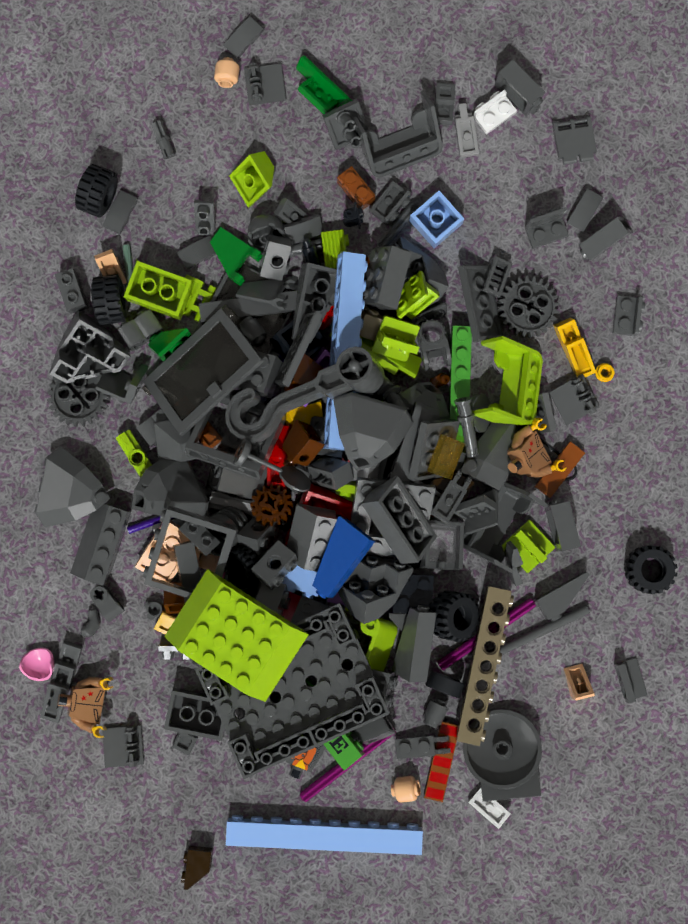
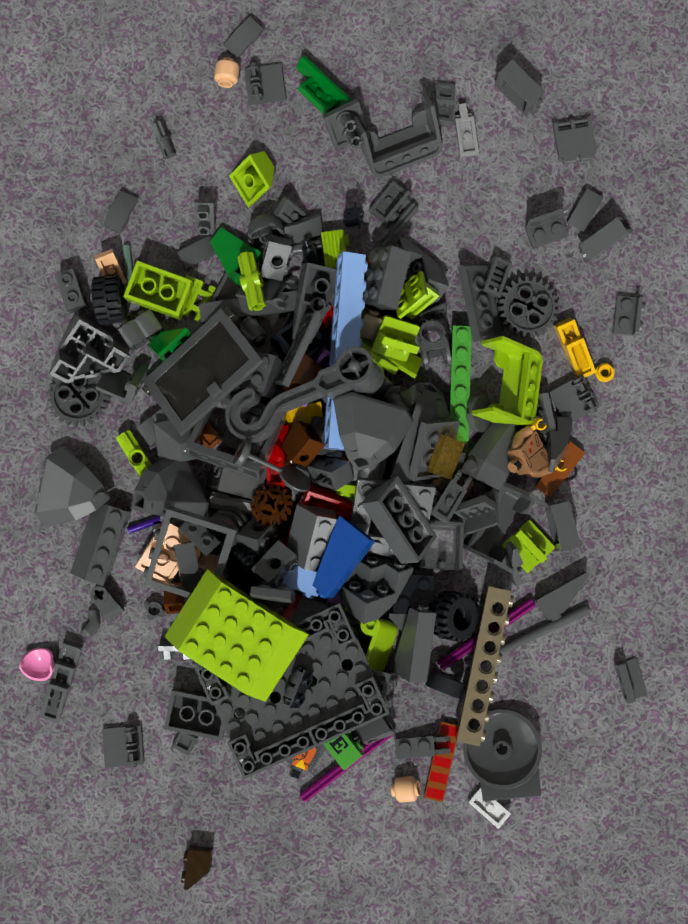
(86, 703): medium nougat torso -> none
(96, 190): black tyre -> none
(164, 622): yellow tile -> none
(251, 281): none -> lime piece
(268, 593): none -> dark grey slope
(296, 695): none -> black hinge
(324, 835): light blue brick -> none
(355, 188): dark orange brick -> none
(435, 713): dark grey brick -> none
(436, 219): light blue brick -> none
(440, 380): reddish brown arm -> none
(466, 418): dark grey pin -> none
(494, 112): white bracket -> none
(558, 442): none -> dark grey slope
(578, 682): light nougat slope -> none
(667, 569): black tyre -> none

